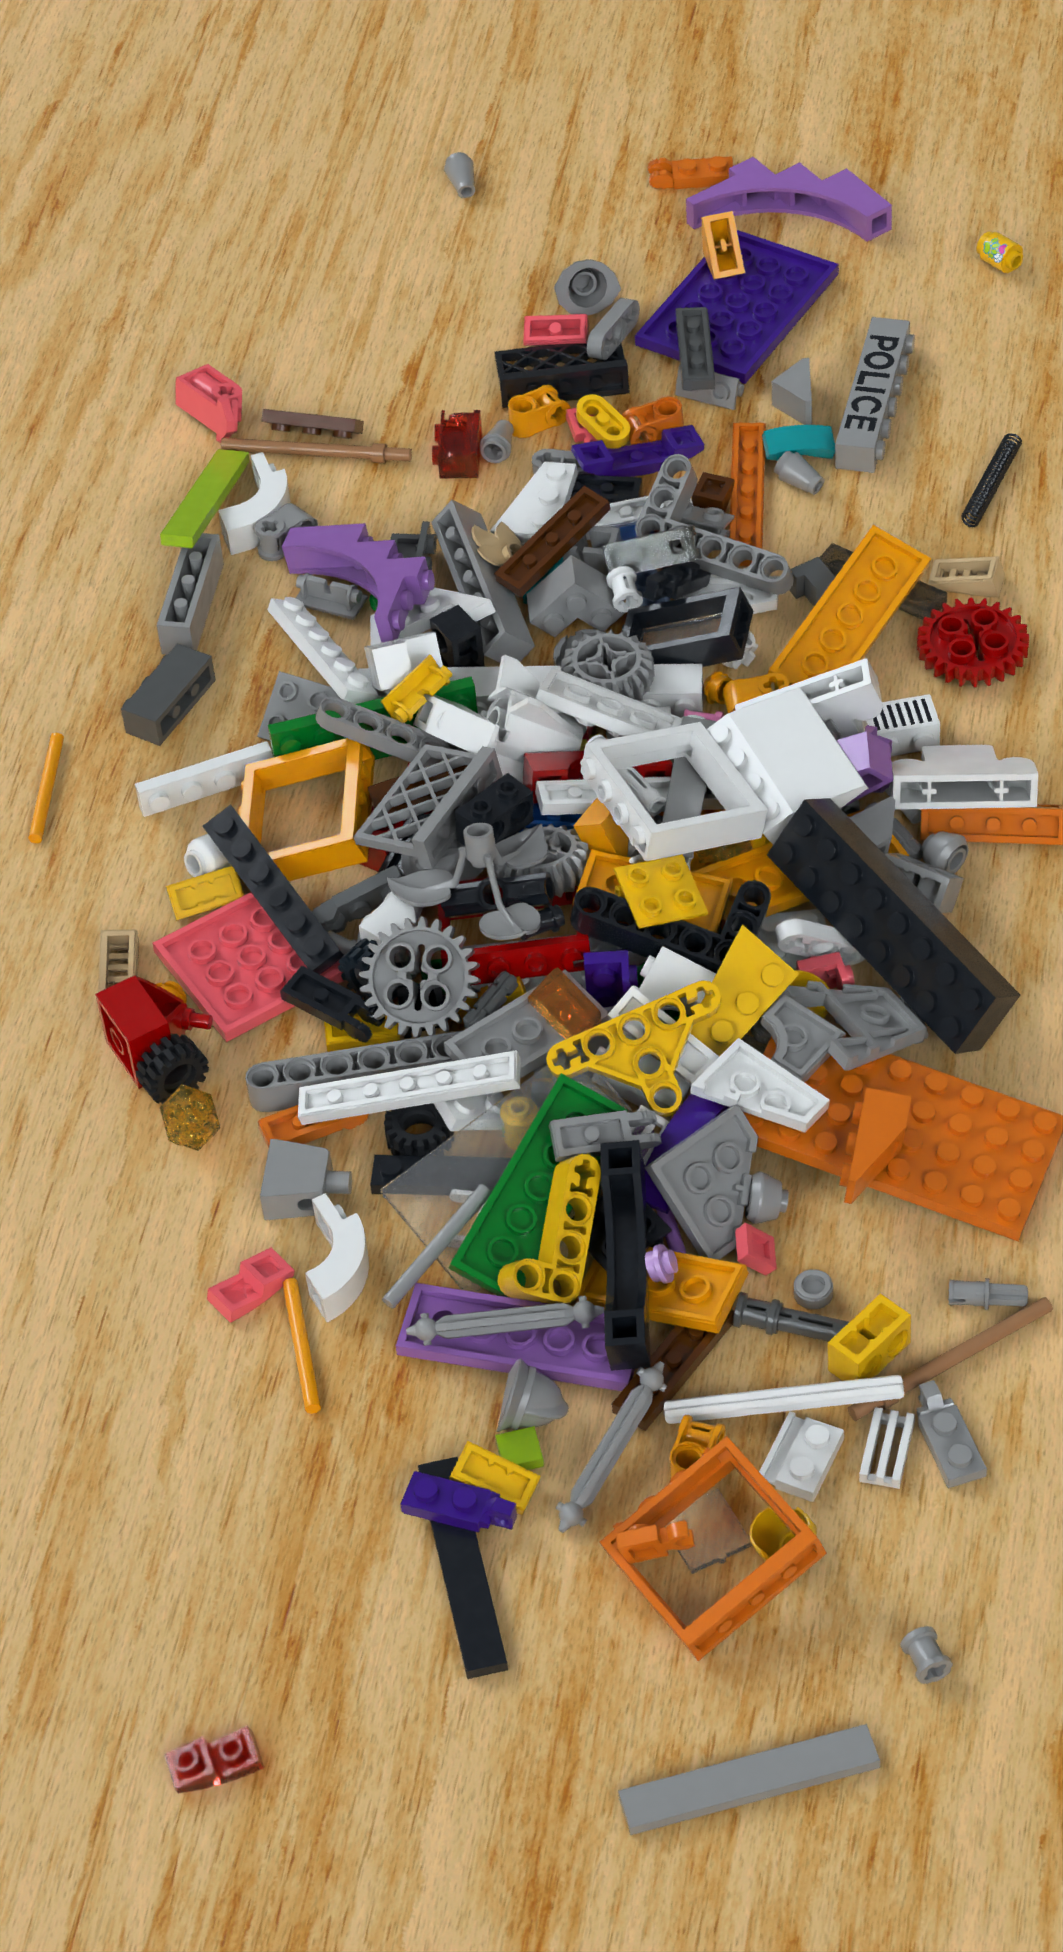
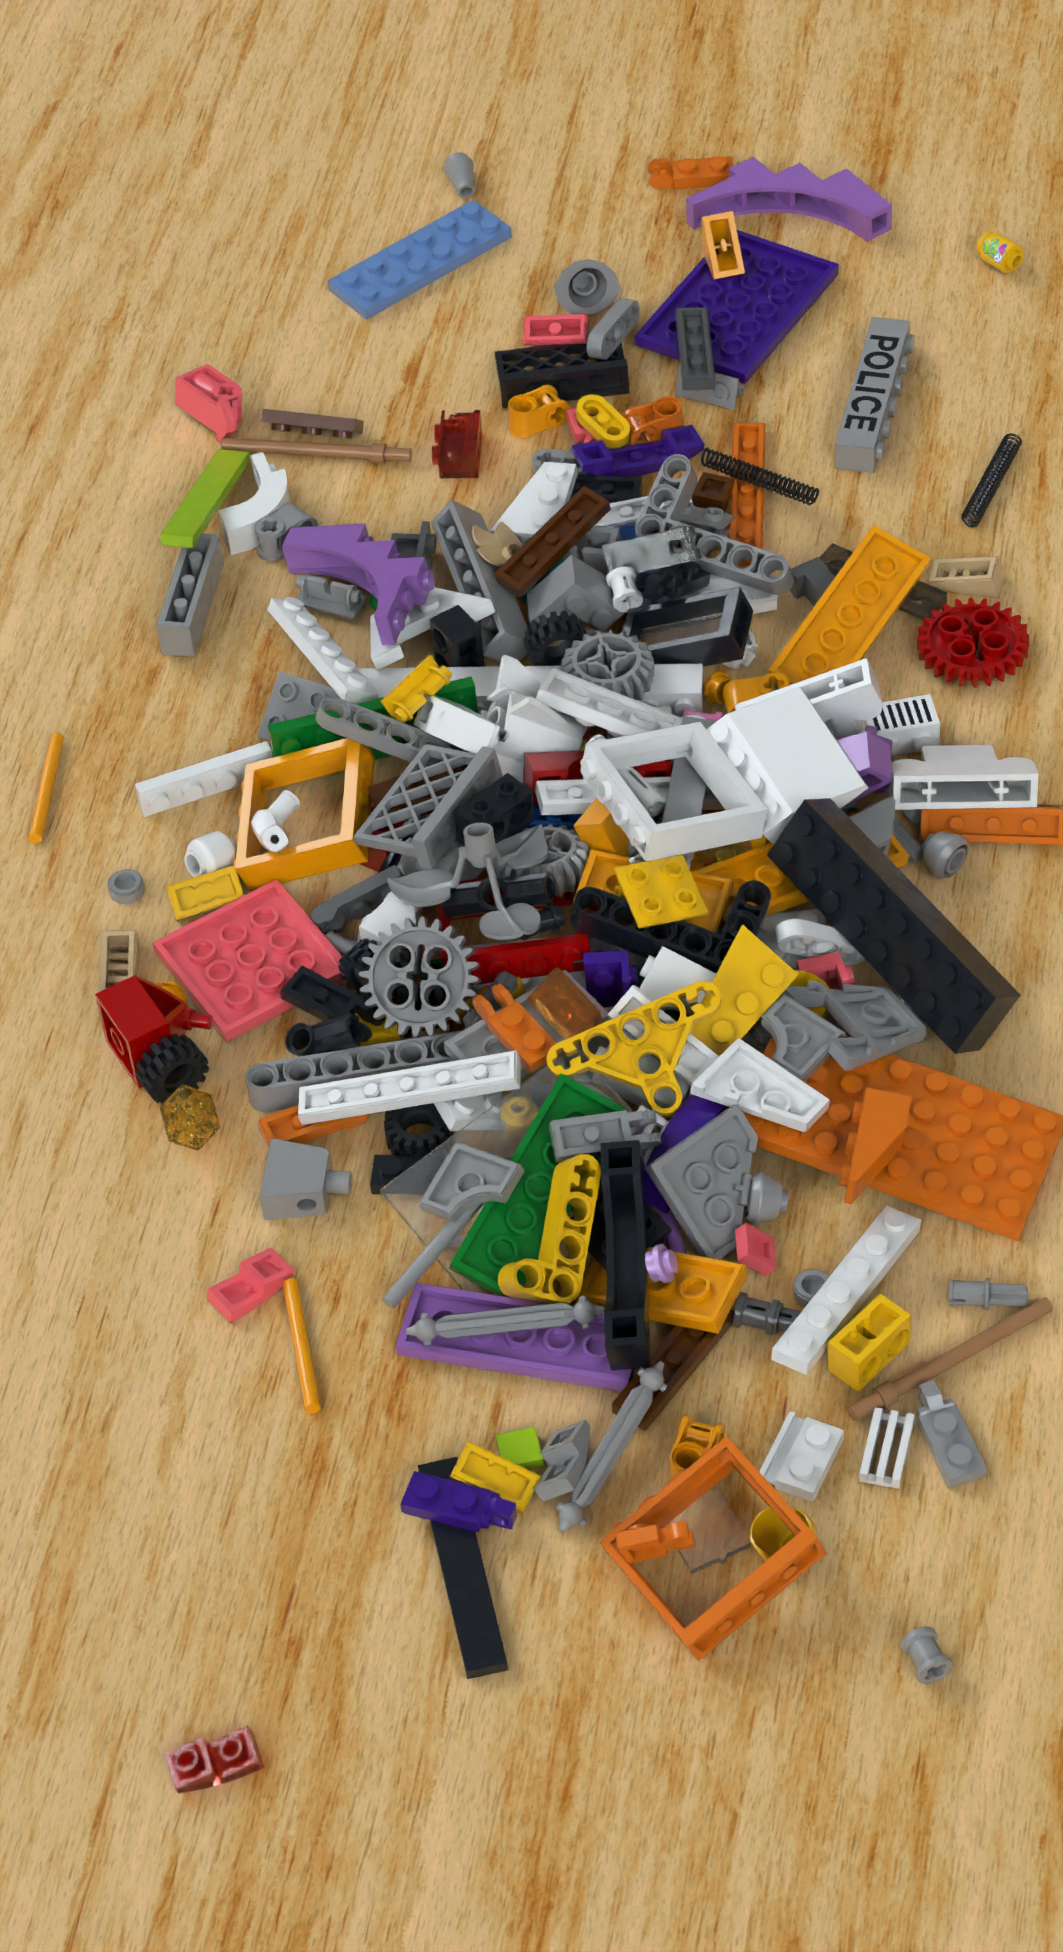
(126, 886): none -> light grey tile
(168, 694): dark grey brick -> none
(268, 823): none -> white arm
(273, 890): black plate -> none
(326, 1036): none -> black piece
(344, 1272): white arch -> none
(397, 658): white brick -> none
(419, 259): none -> medium blue plate
(468, 1179): none -> light grey tile
(497, 442): light grey cone -> none
(515, 1028): none -> orange hinge
(530, 1399): light grey piece -> none
(551, 630): none -> black tyre
(566, 1459): none -> light grey slope
(748, 1779): light grey tile -> none
(785, 1399): white axle -> none
(793, 392): light grey slope -> none
(798, 472): light grey cone -> none
(802, 495): none -> black piece
(804, 439): teal slope -> none
(846, 1290): none -> white plate
(936, 884): light grey brick -> none

